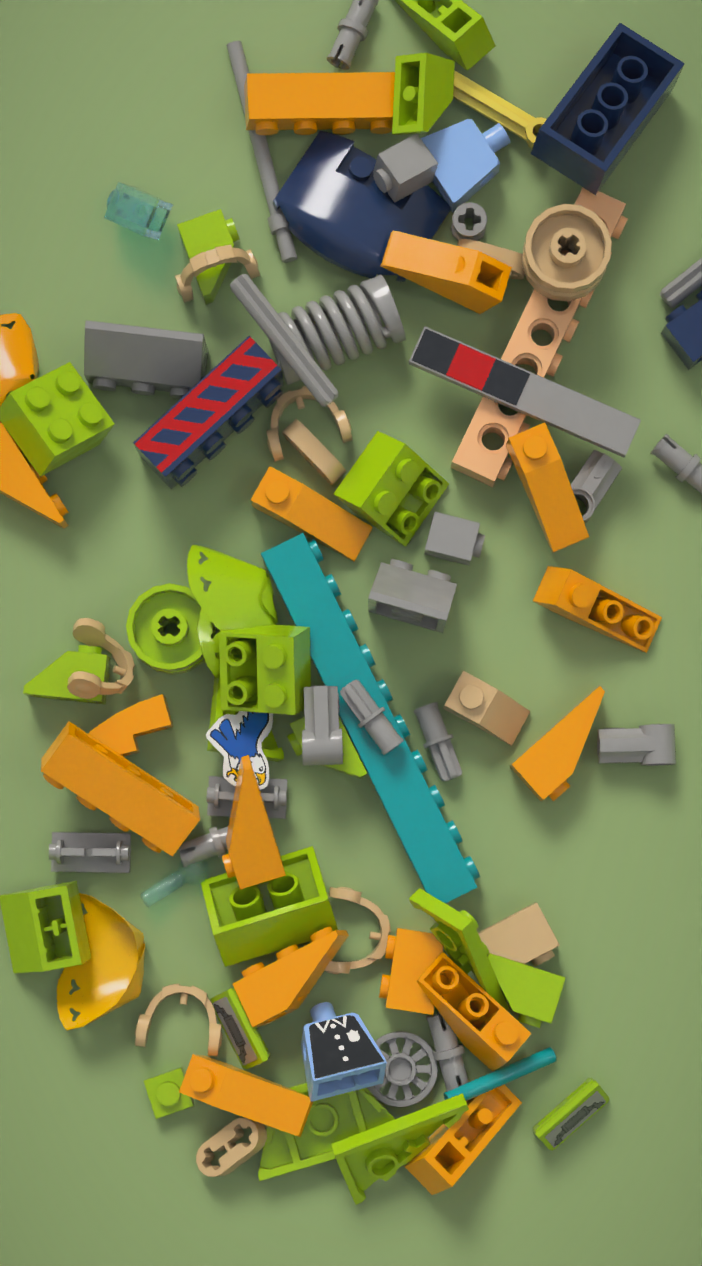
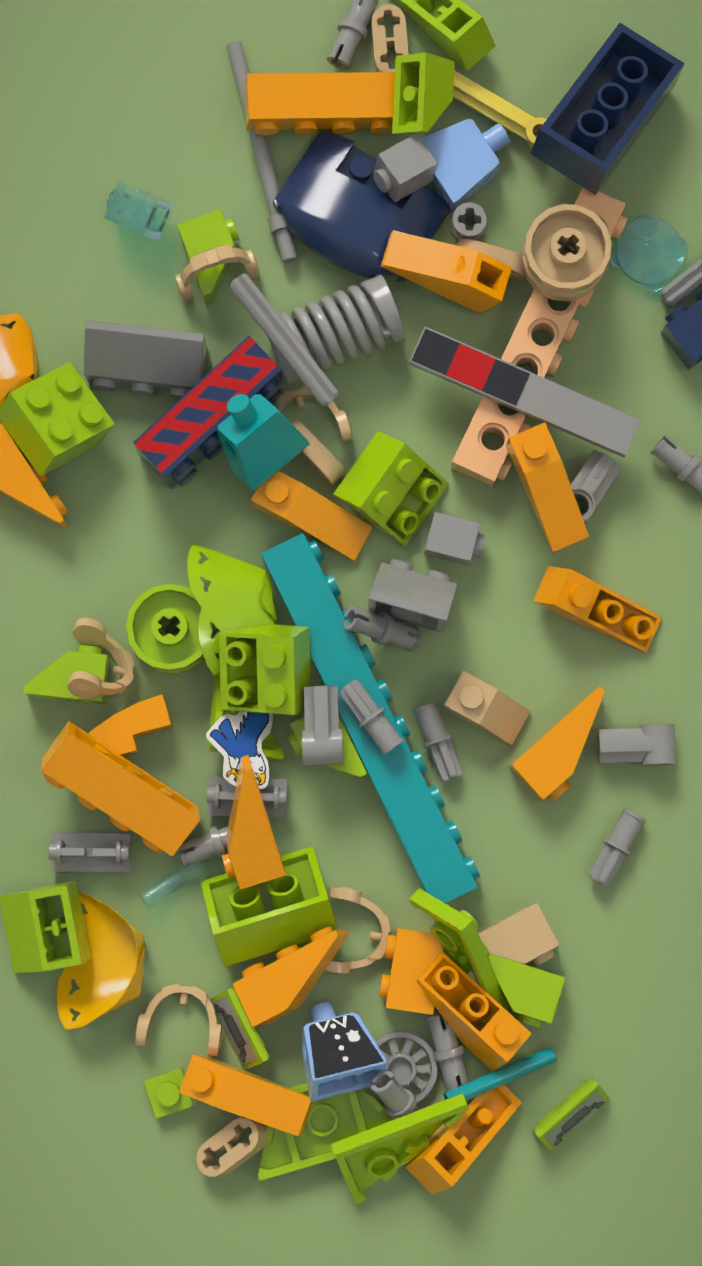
(257, 439): none -> teal torso
(381, 43): none -> tan beam
(382, 628): none -> light grey pin
(396, 1099): none -> light grey pin
(616, 847): none -> light grey axle
(649, 252): none -> clear light blue piece

